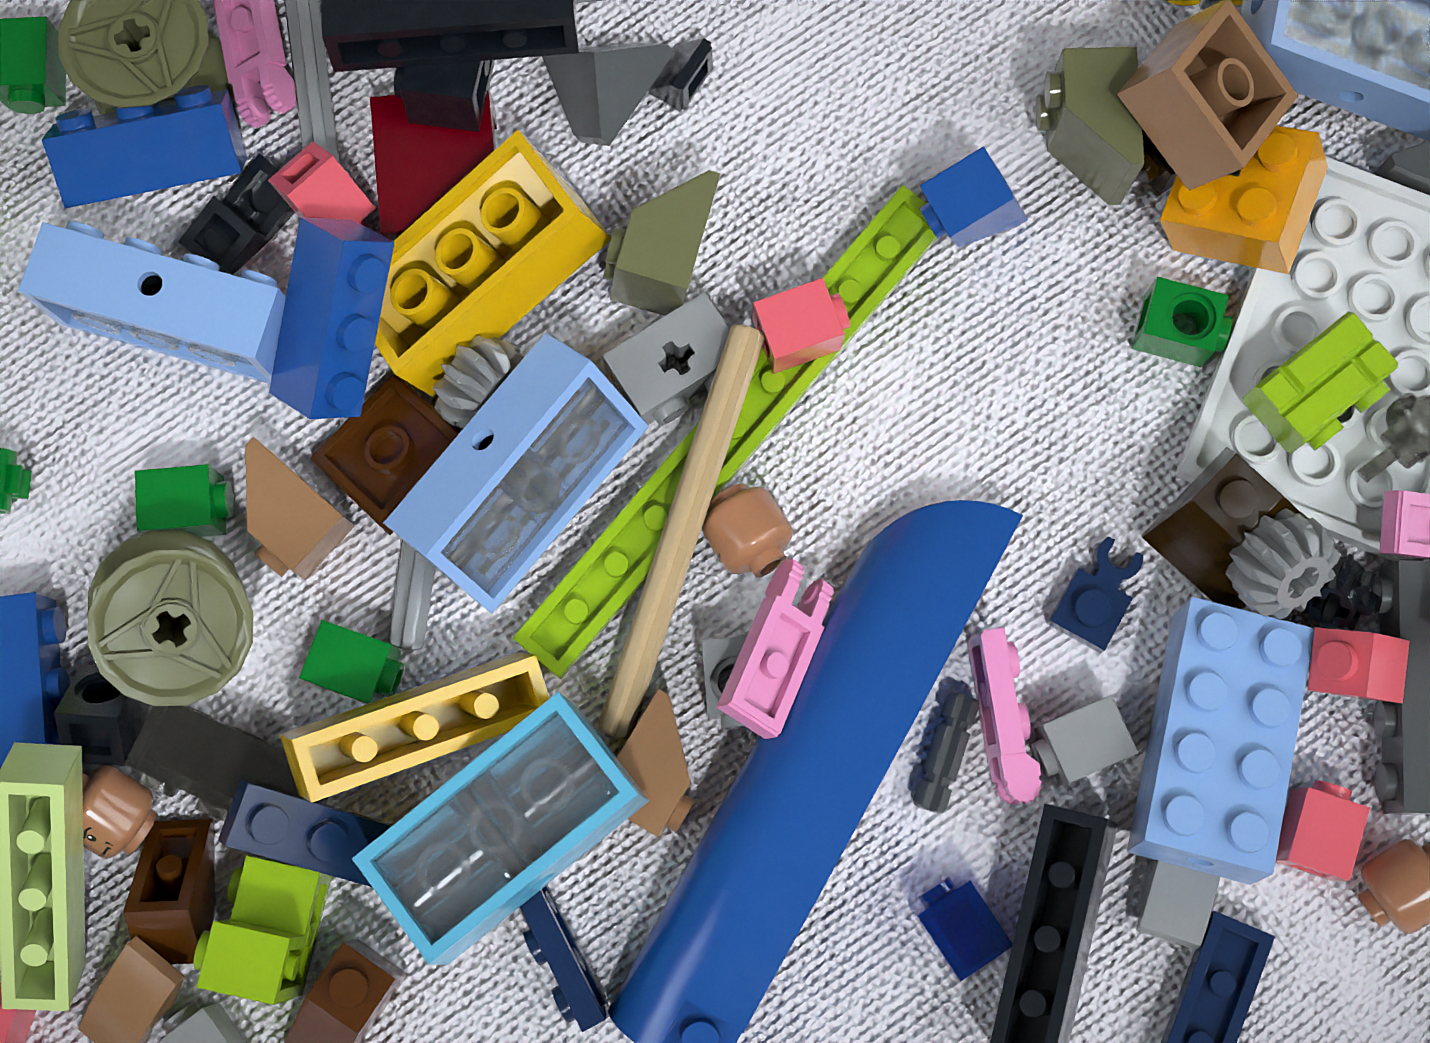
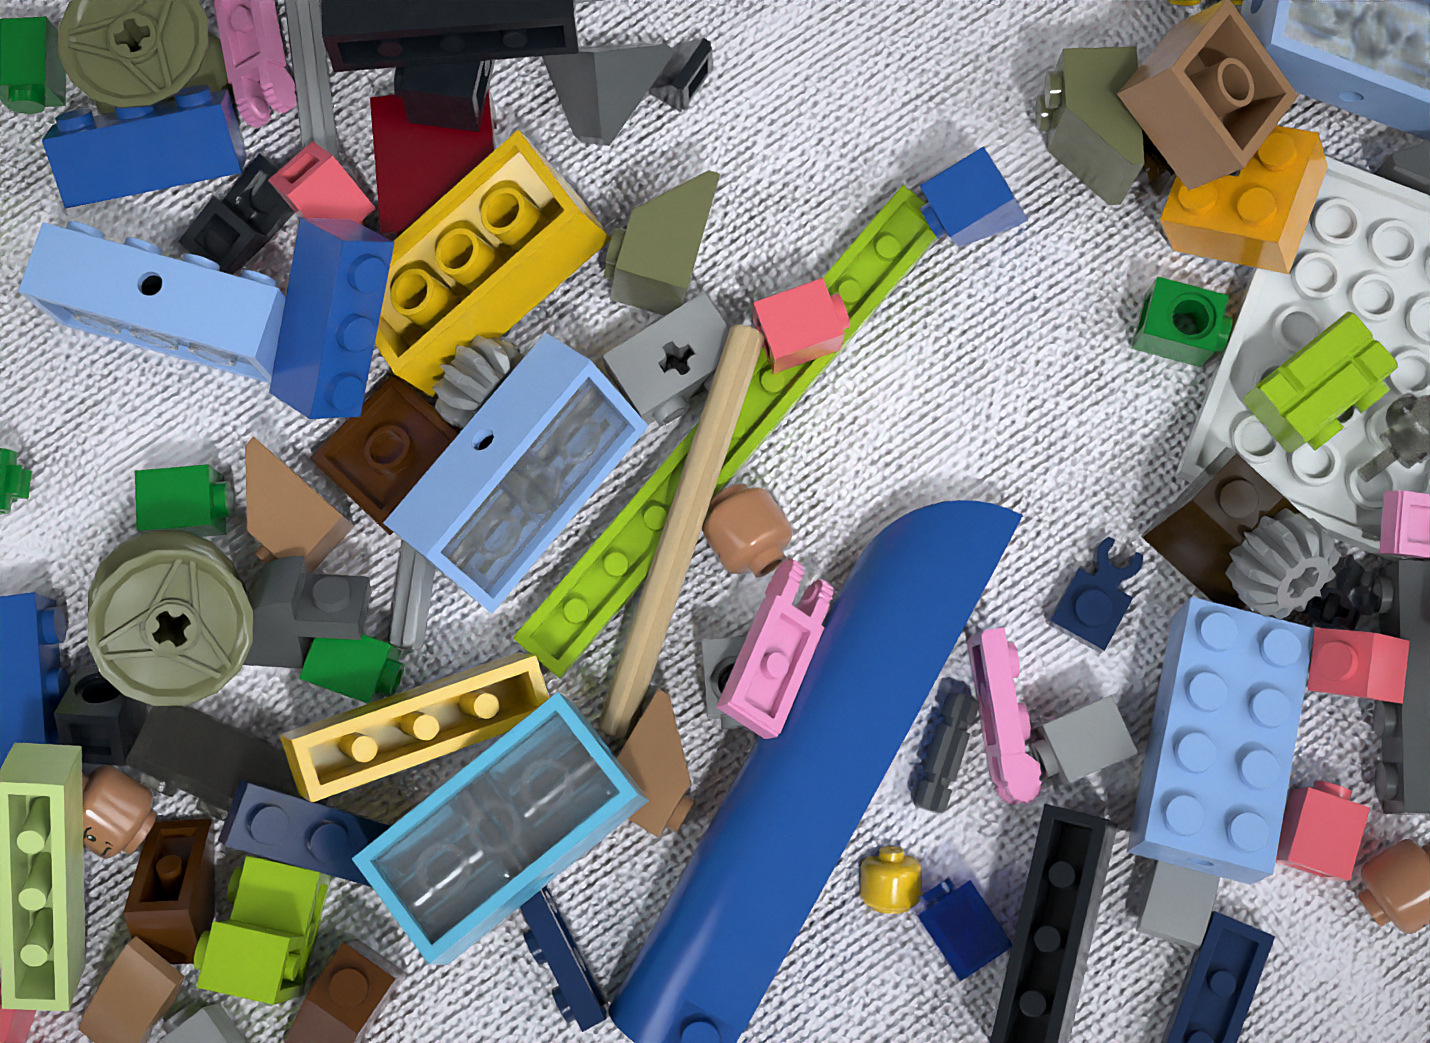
(301, 605): none -> dark grey brick
(890, 881): none -> yellow piece

